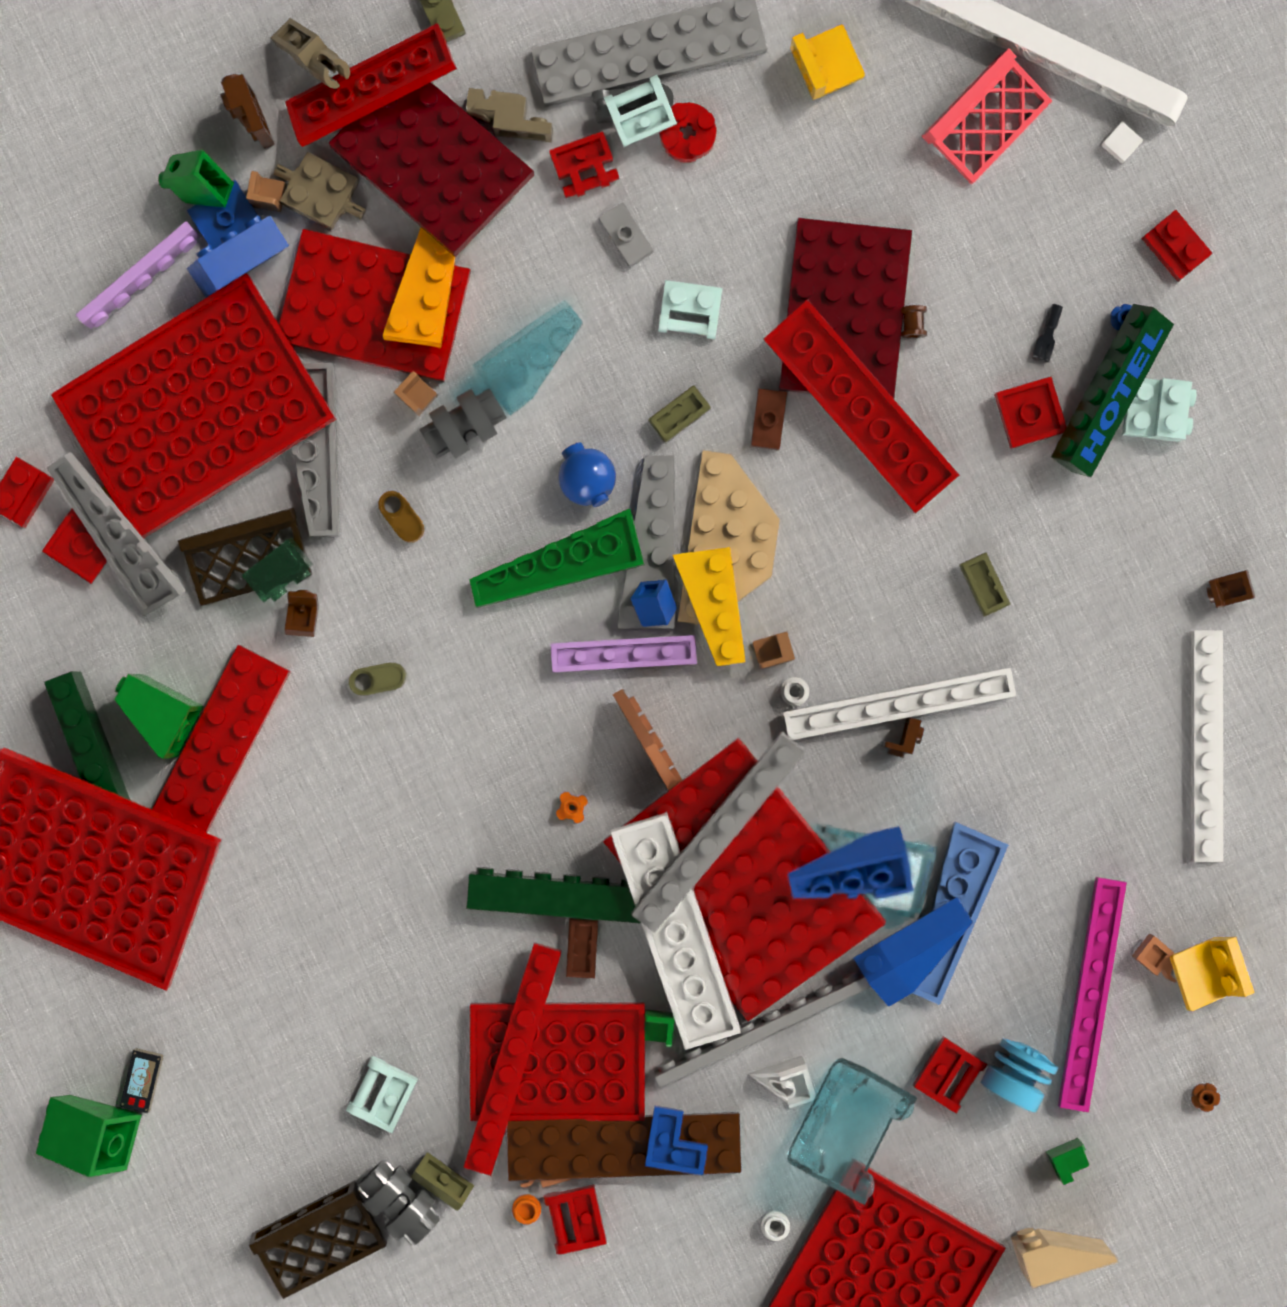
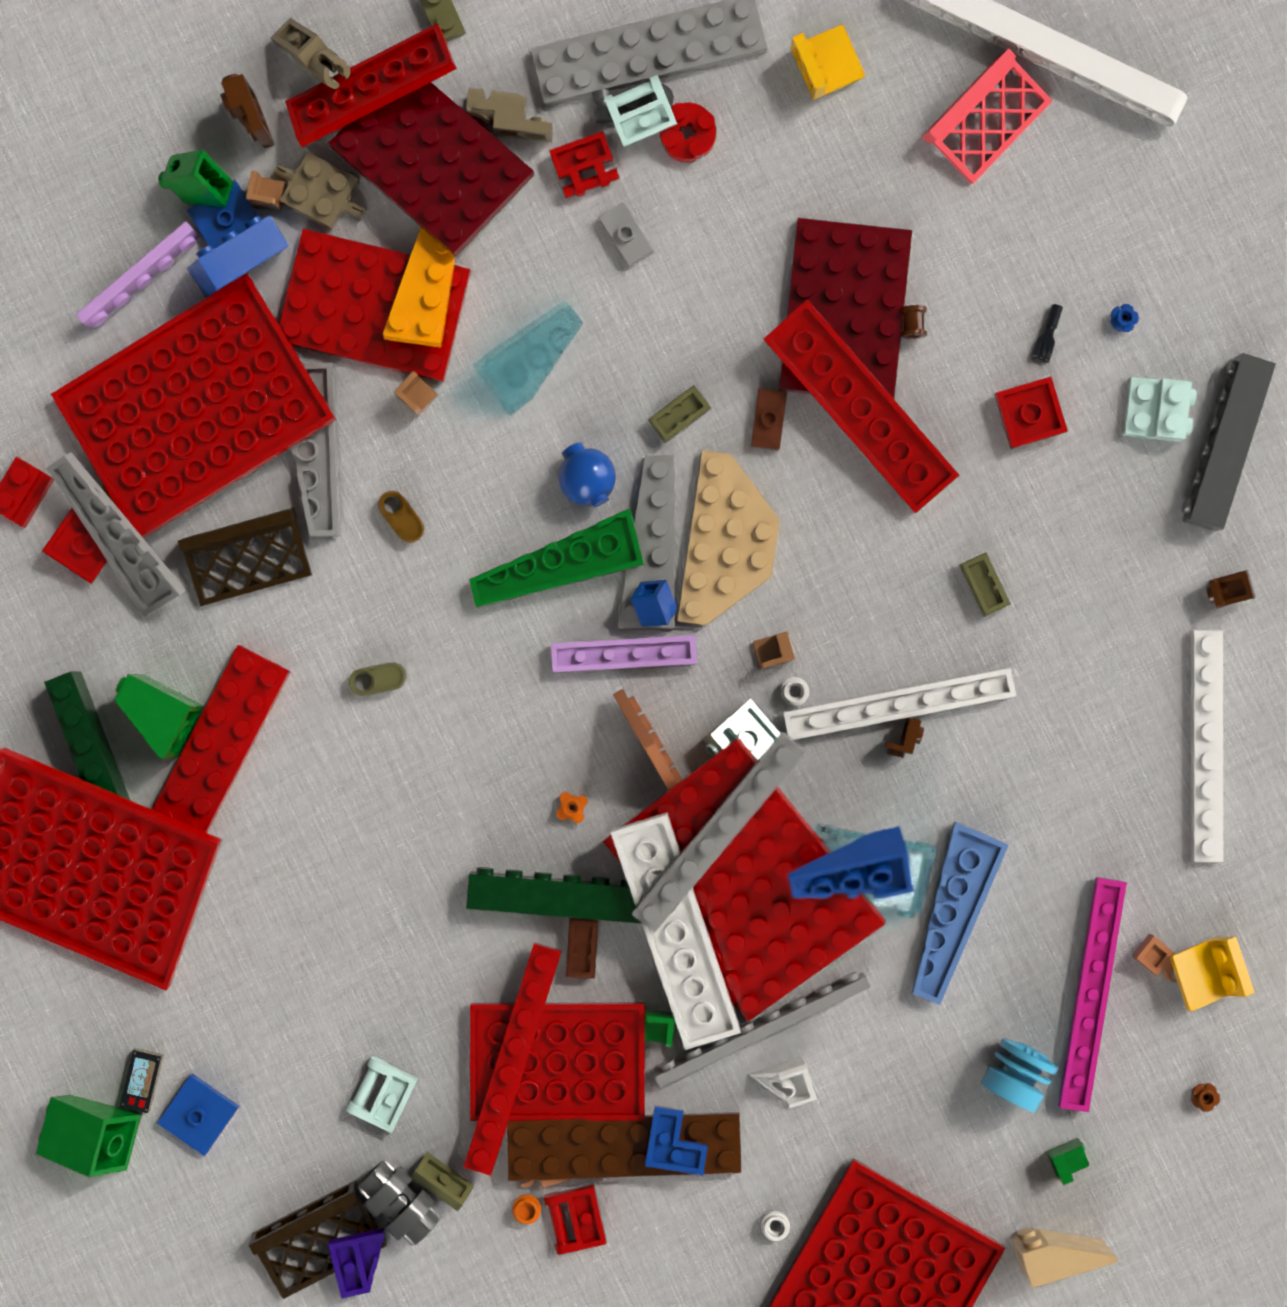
(198, 1114): none -> blue plate
(278, 570): clear green brick -> none
(301, 613): reddish brown bracket -> none
(356, 1260): none -> dark purple wing
(470, 419): dark grey piece -> none
(690, 300): light aqua plate -> none
(712, 591): yellow wing -> none
(748, 725): none -> light aqua plate
(848, 1127): clear light blue windscreen -> none
(908, 956): blue wedge -> none
(941, 1071): red plate -> none
(1112, 390): dark green brick -> none
(1122, 142): white tile -> none
(1176, 245): red plate -> none
(1228, 442): none -> dark grey brick

